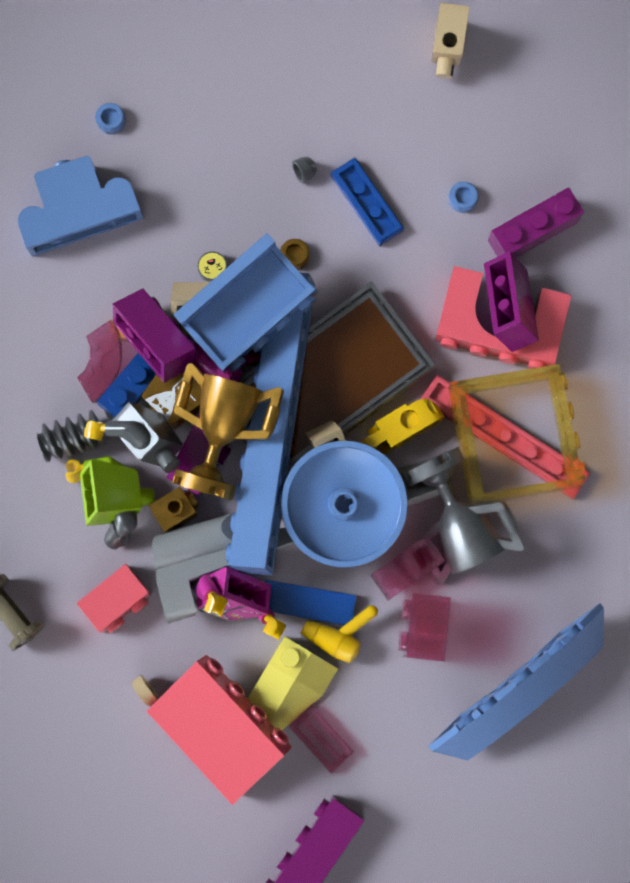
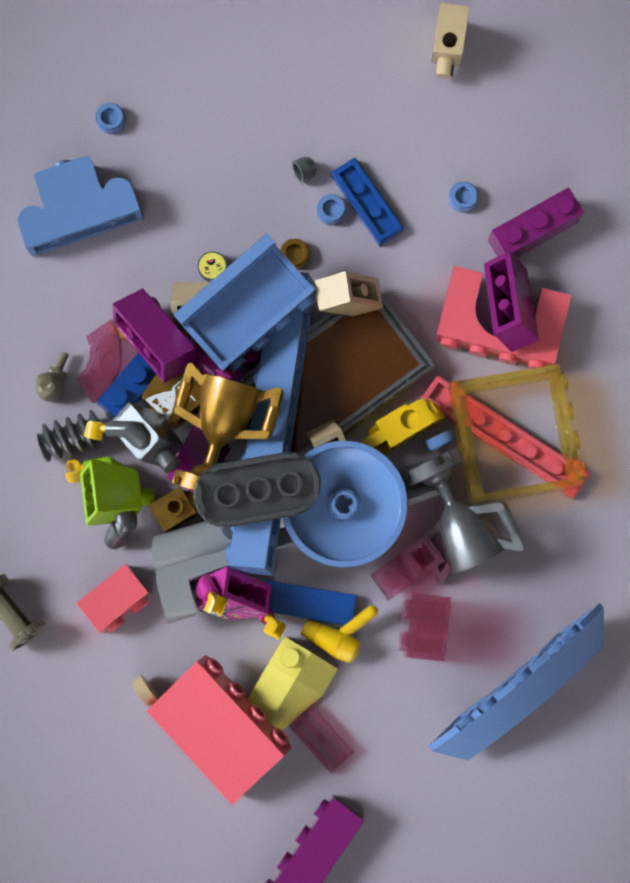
(51, 384): none -> dark tan piece
(256, 489): none -> dark grey tile
(331, 209): none -> medium blue tile
(348, 294): none -> tan brick
(441, 439): none -> medium blue tile

